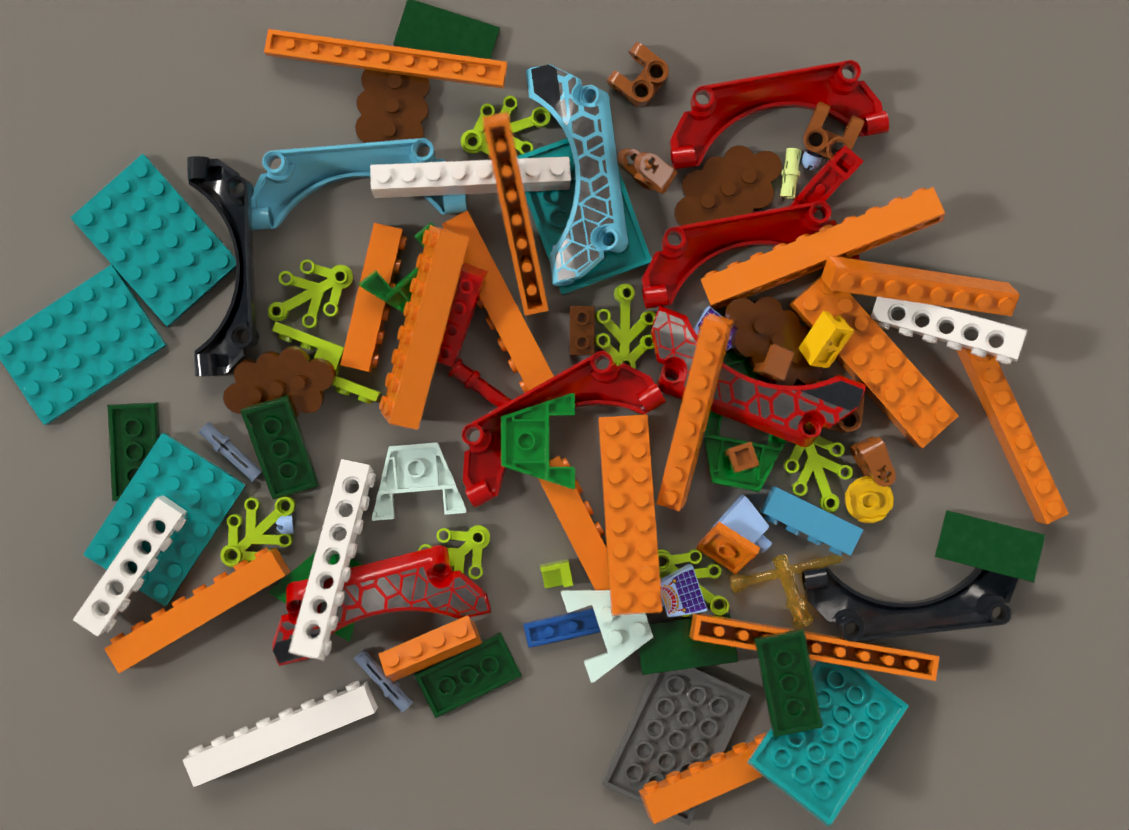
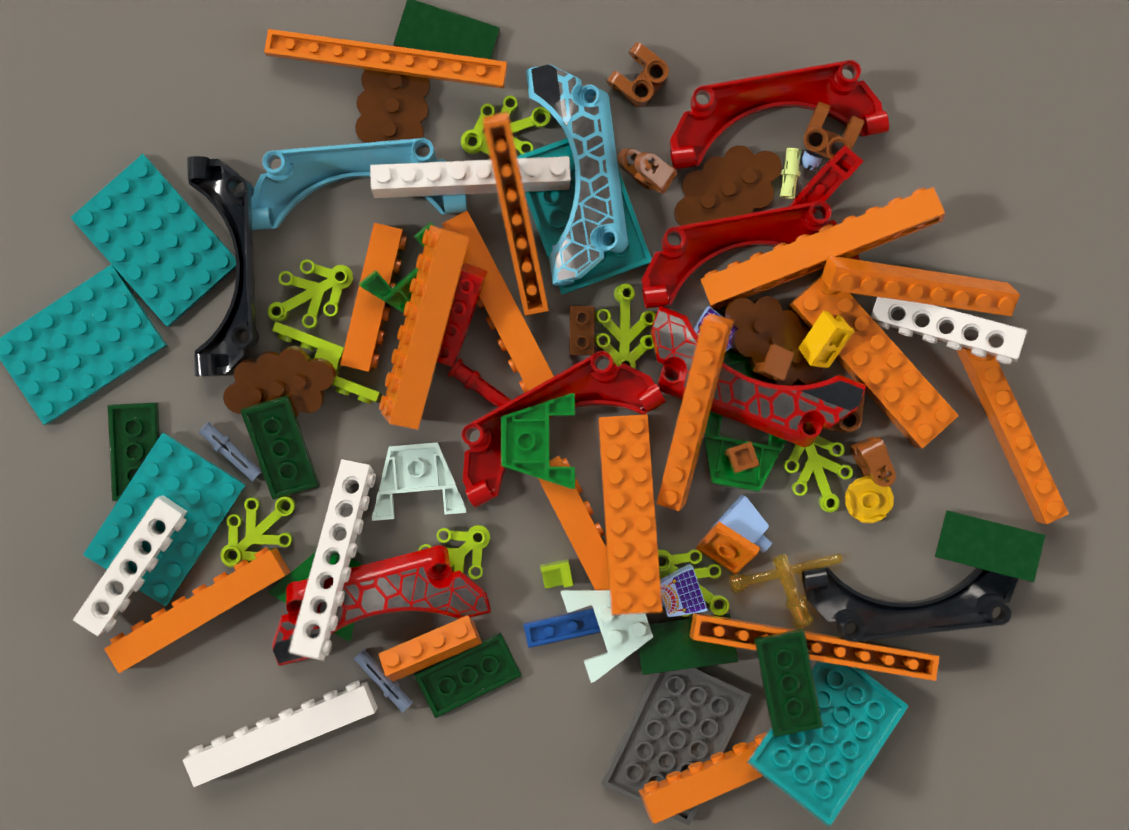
(286, 524): light blue hinge -> none
(811, 520): dark azure brick -> none

